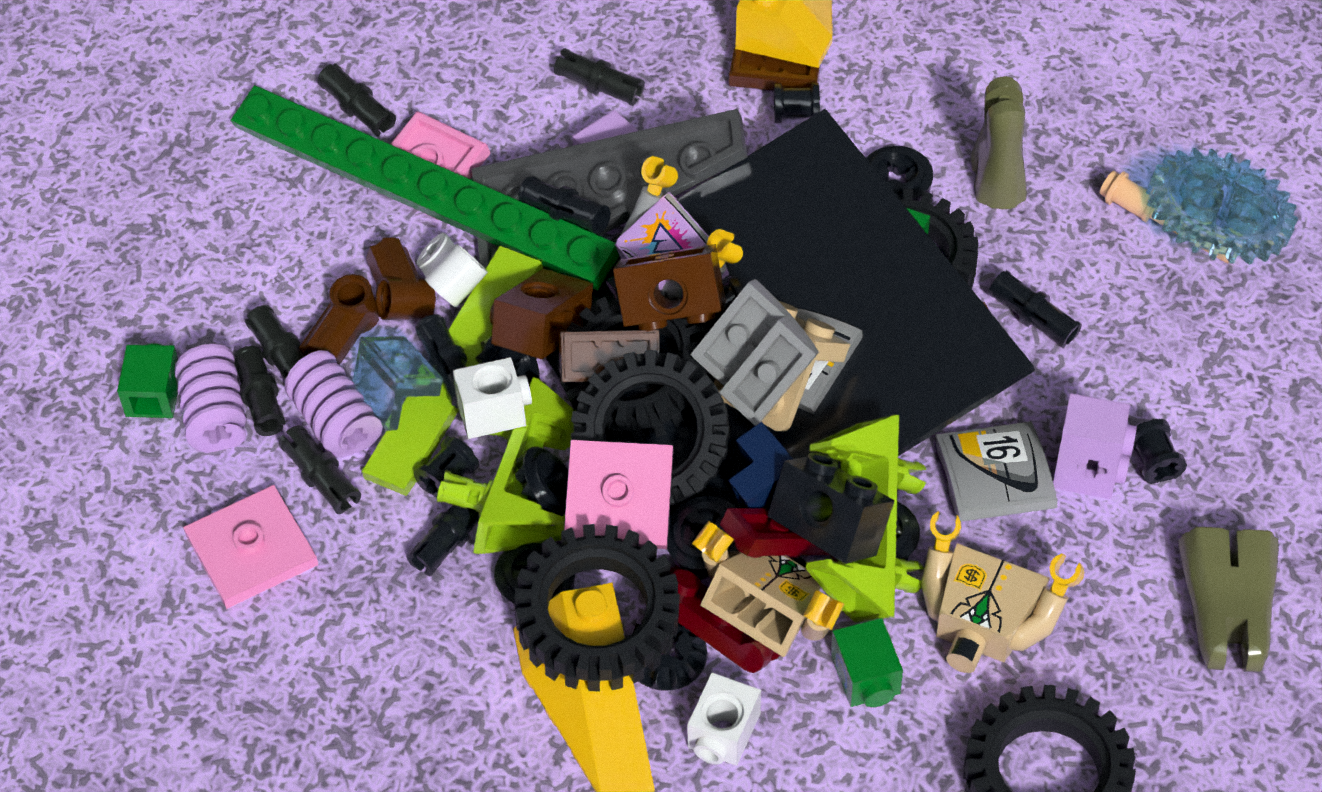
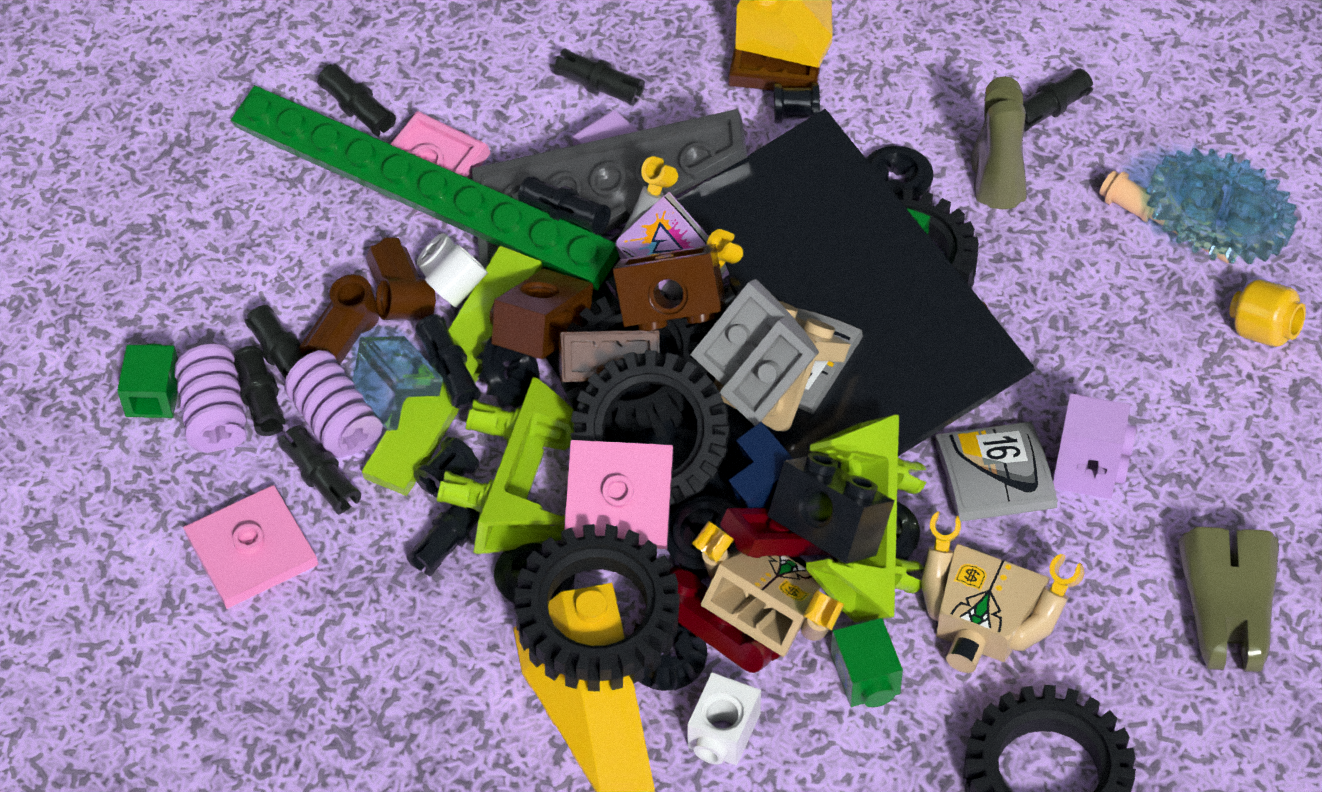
(491, 397): white brick -> none
(543, 479): black gear -> none
(1034, 308): black pin -> none
(1055, 97): none -> pearl dark grey pin
(1157, 452): black bush -> none
(1267, 313): none -> yellow head

